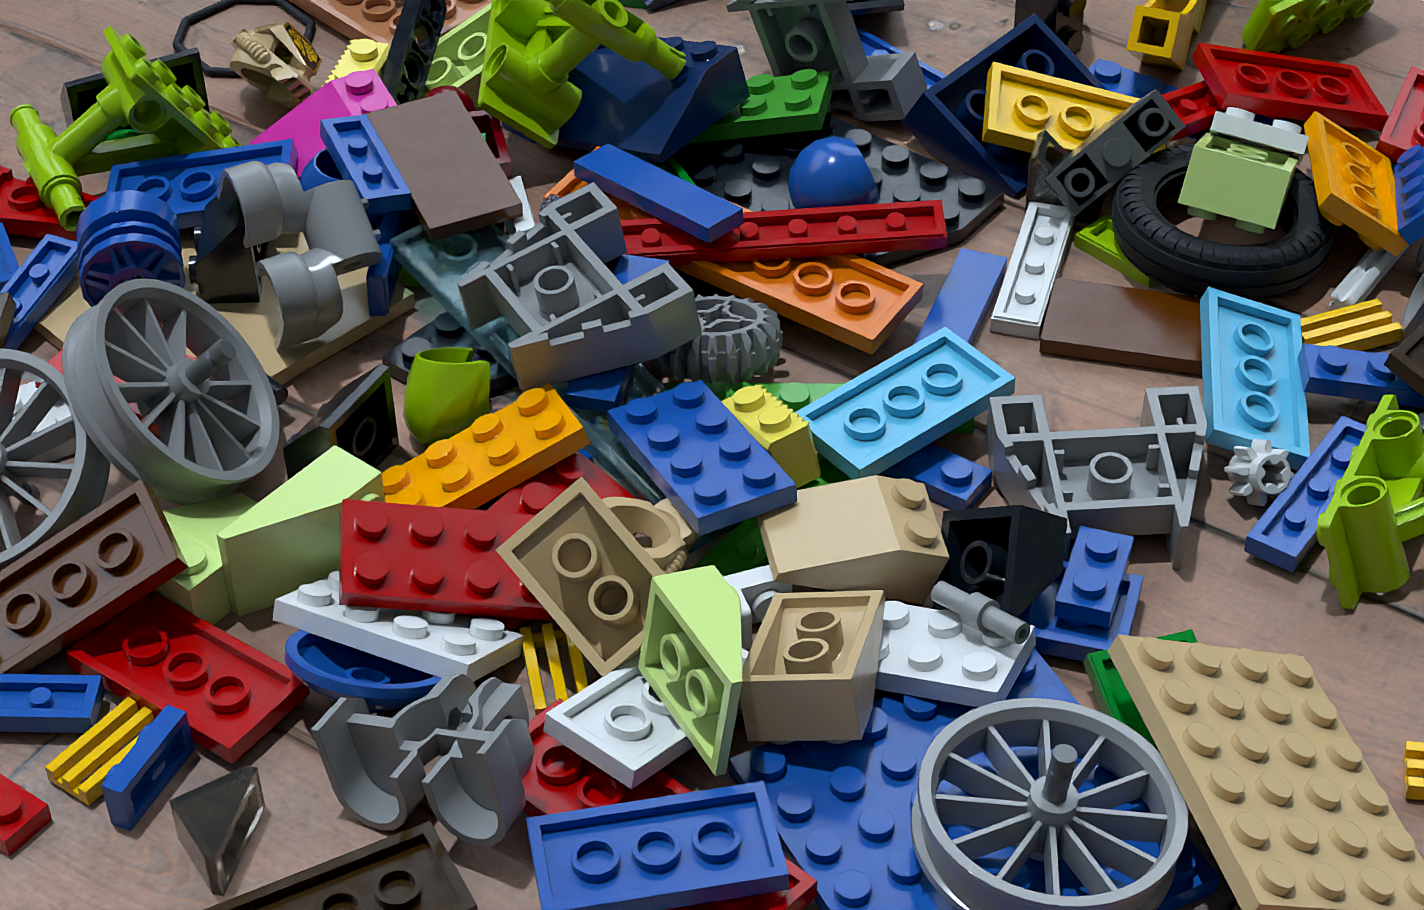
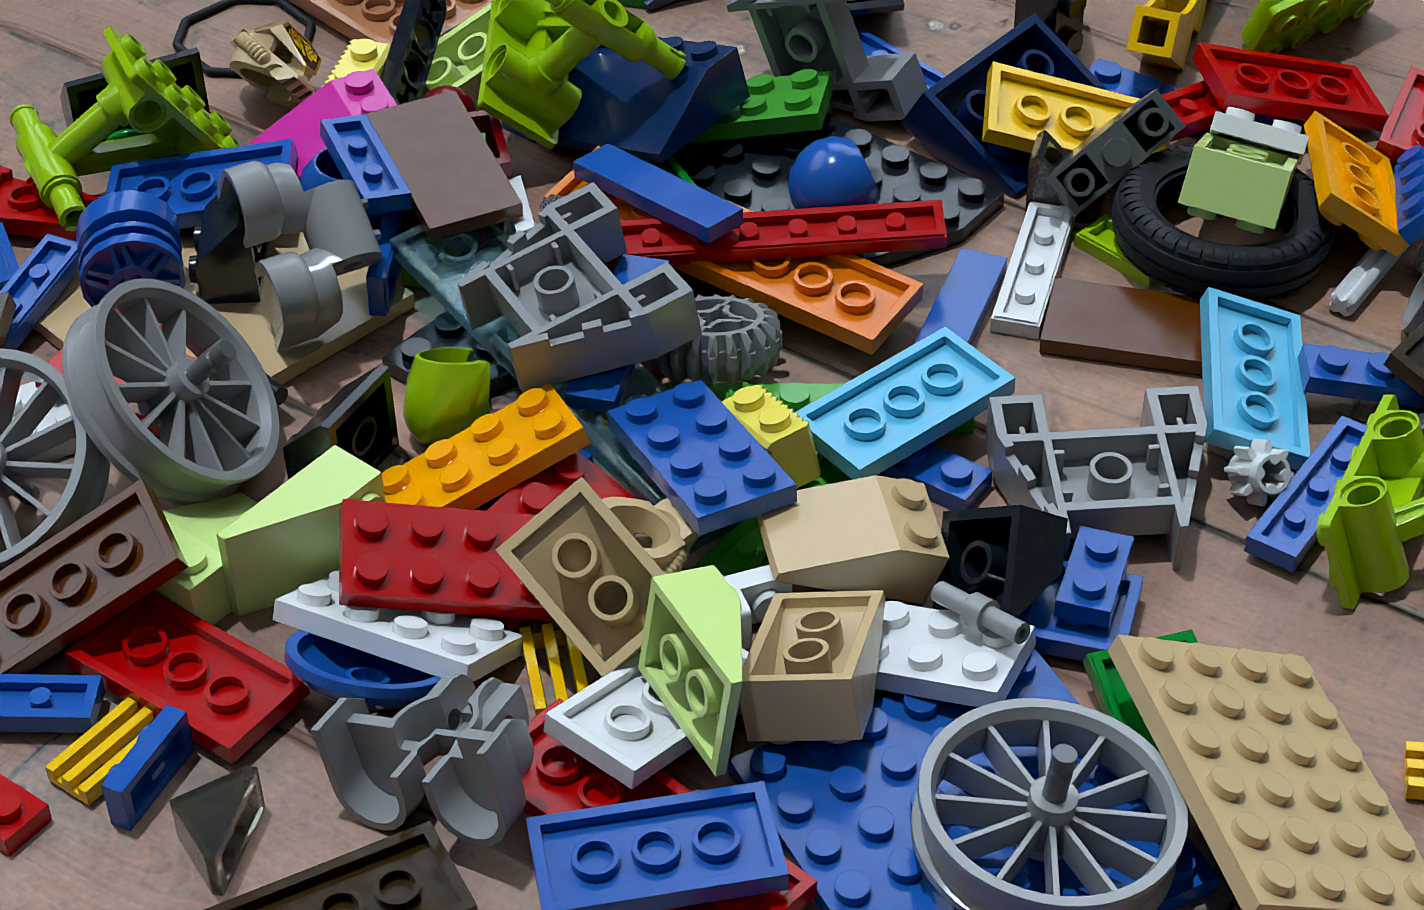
(1344, 327): yellow tile -> none

